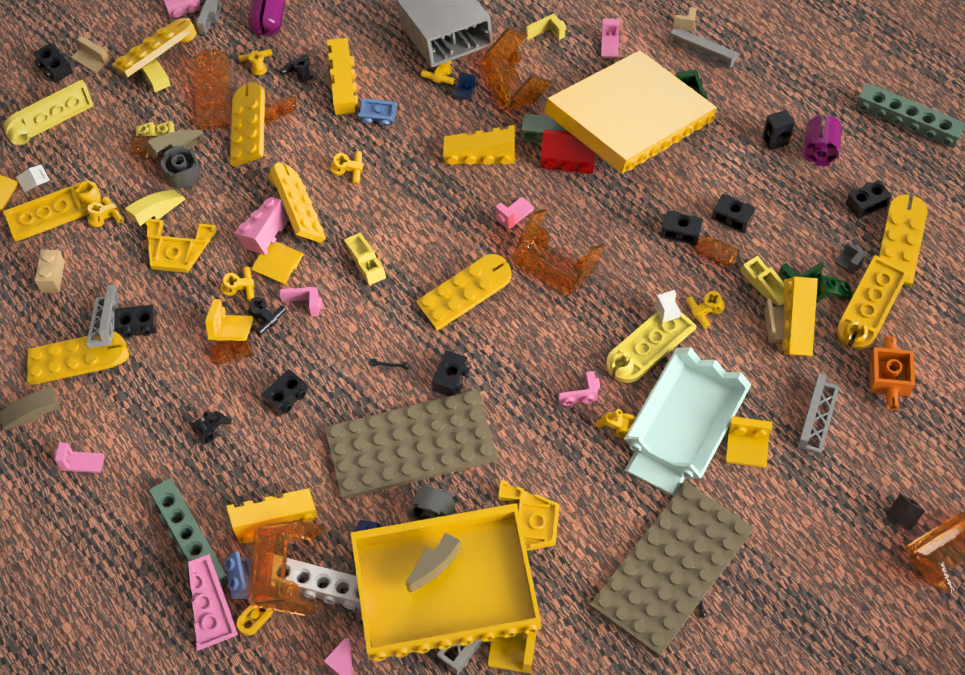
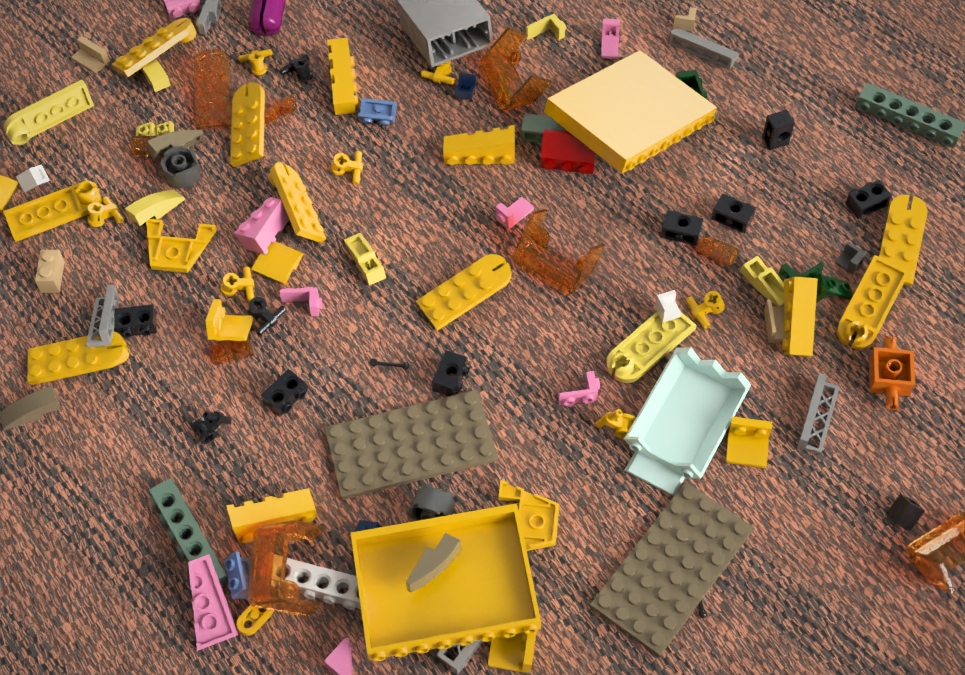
(52, 63): black brick -> none
(77, 461): bright pink bracket -> none
(817, 141): magenta cylinder -> none

